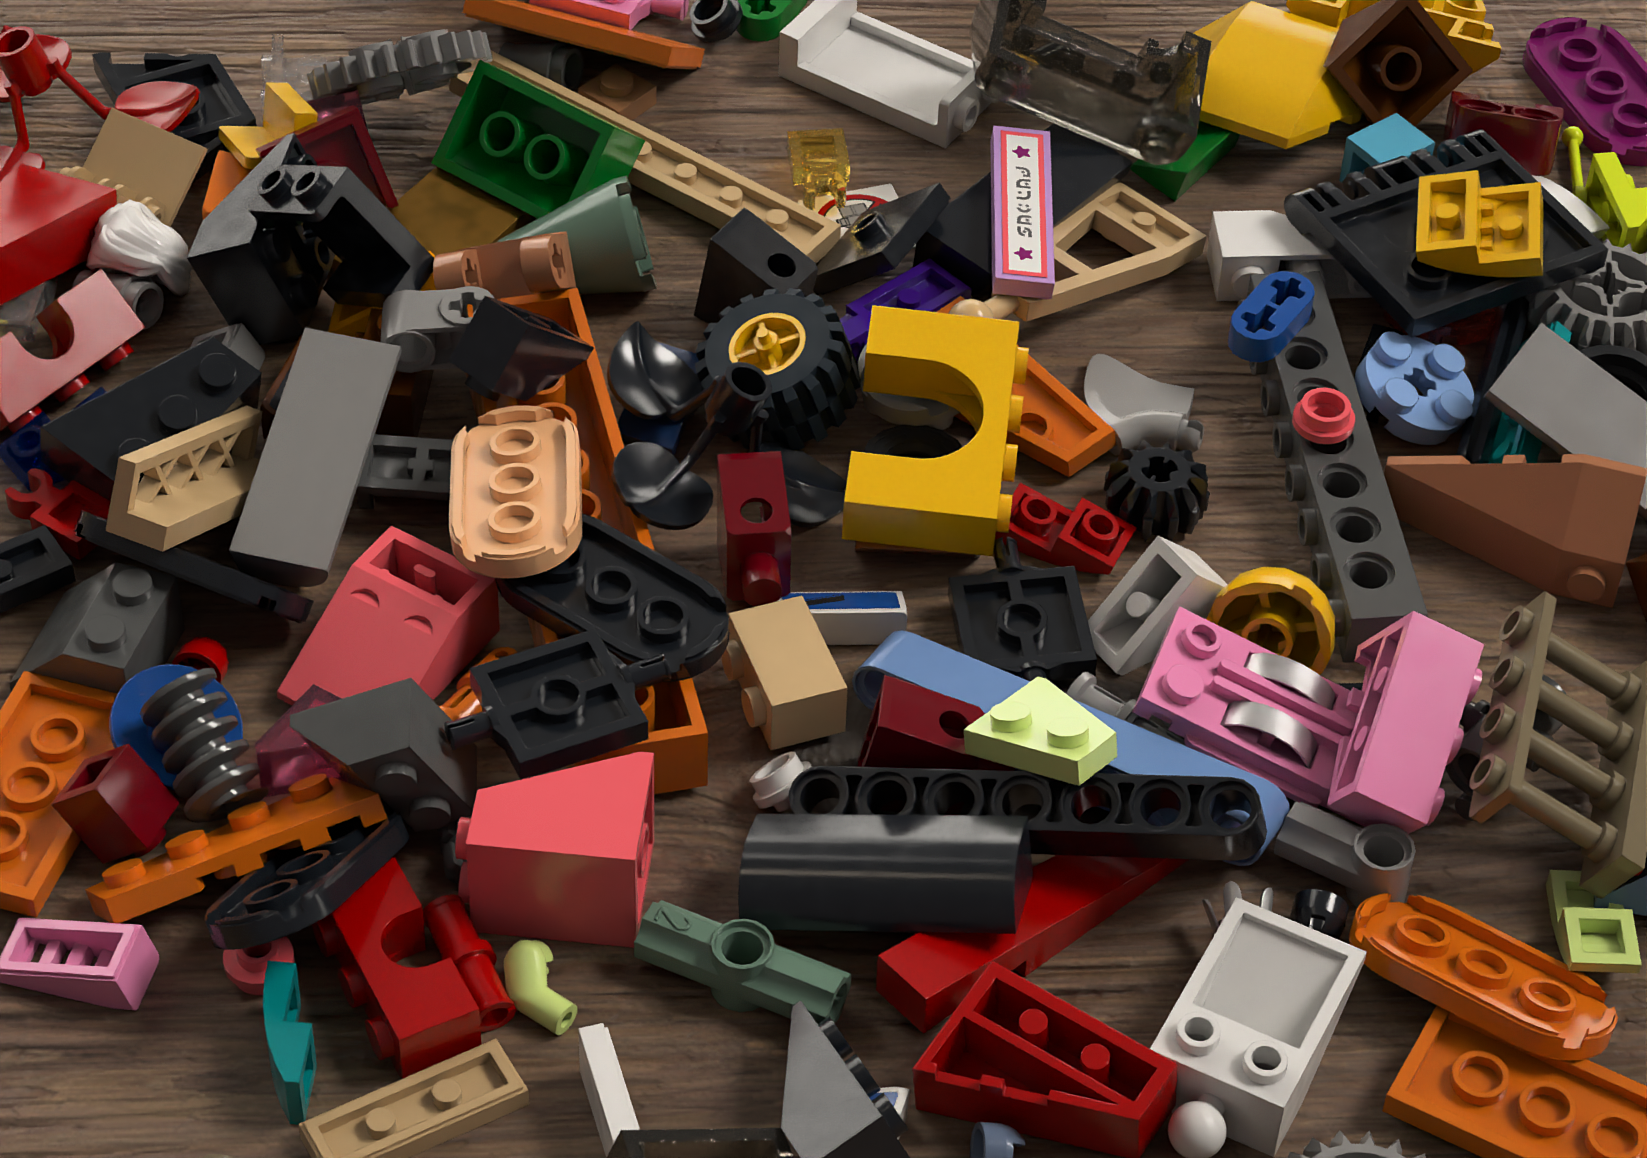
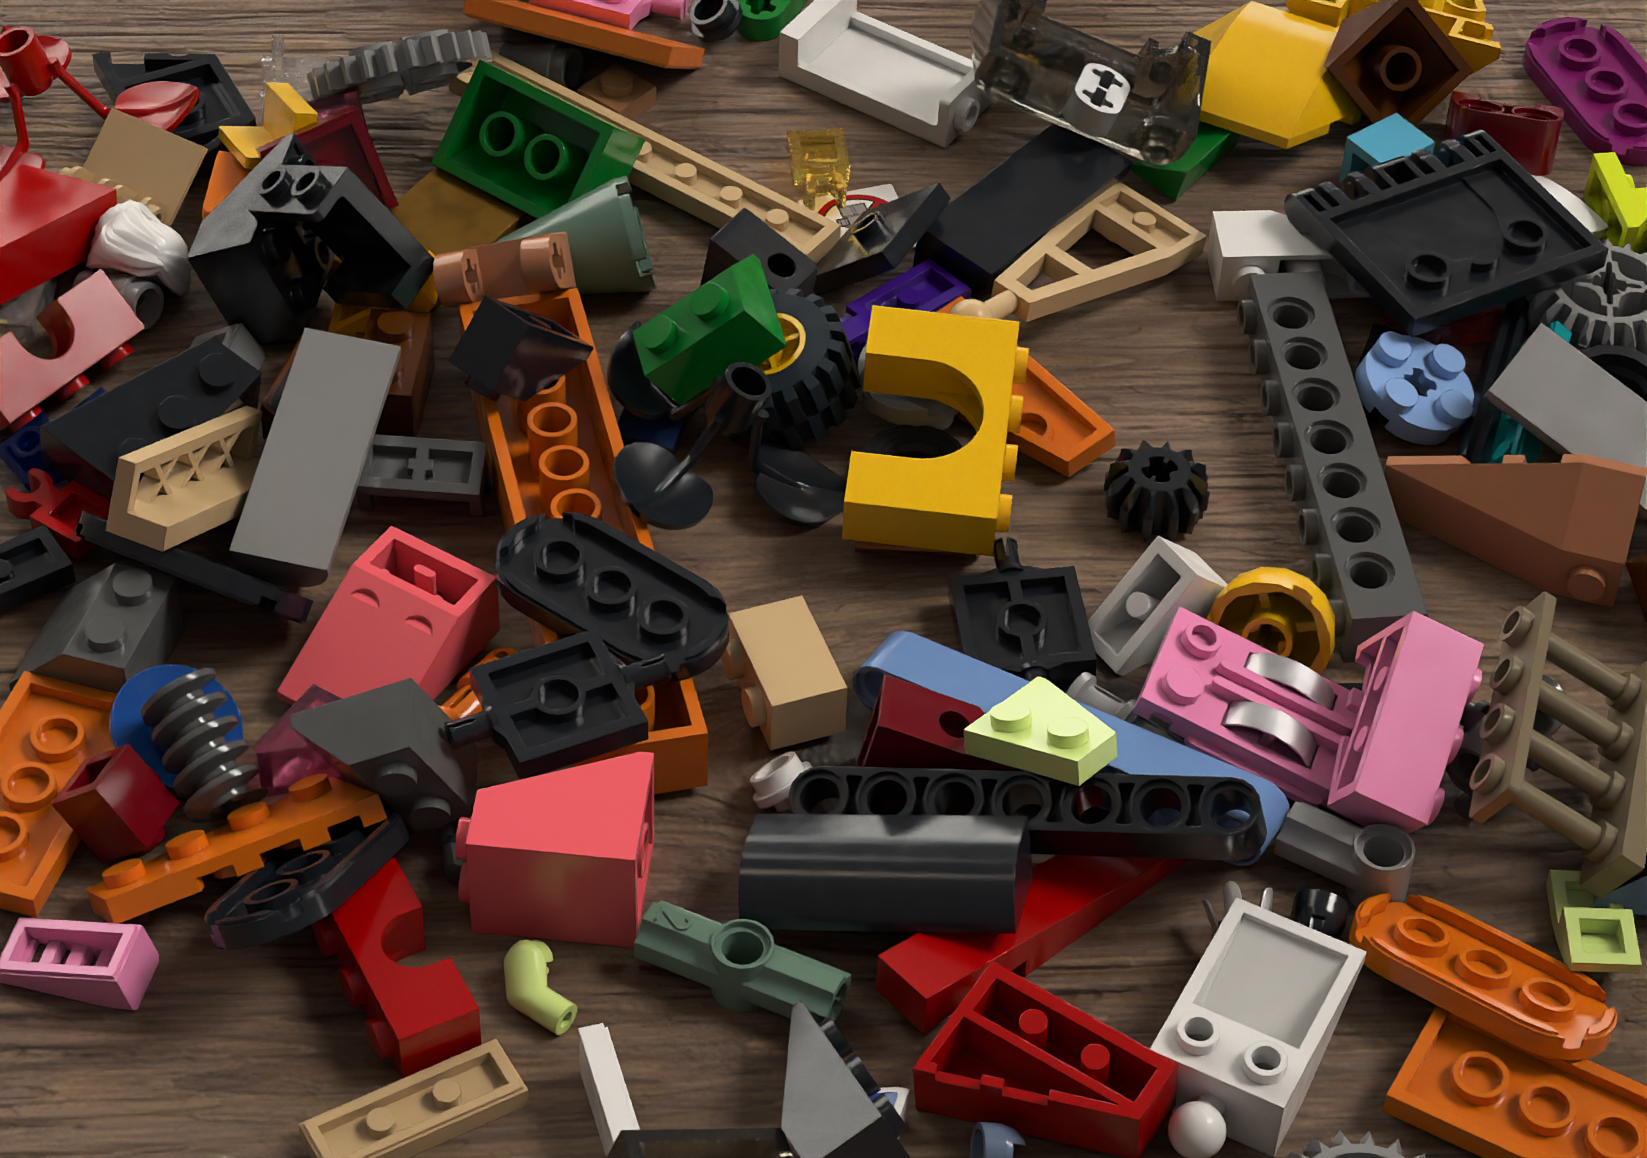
(204, 653): red hinge -> none
(249, 972): coral plate -> none
(288, 1041): teal slope -> none
(428, 325): light grey piece -> none
(473, 958): red pin -> none
(515, 492): light nougat tile -> none
(709, 330): none -> green slope
(753, 555): dark red torso -> none
(856, 615): white slope -> none
(1021, 213): tile -> none
(1078, 538): red slope -> none
(1096, 100): none -> light grey beam
(1140, 407): light grey arm -> none
(1282, 322): blue beam -> none
(1324, 416): coral plate -> none
(1478, 227): yellow slope -> none
(1572, 138): neon yellow hinge -> none

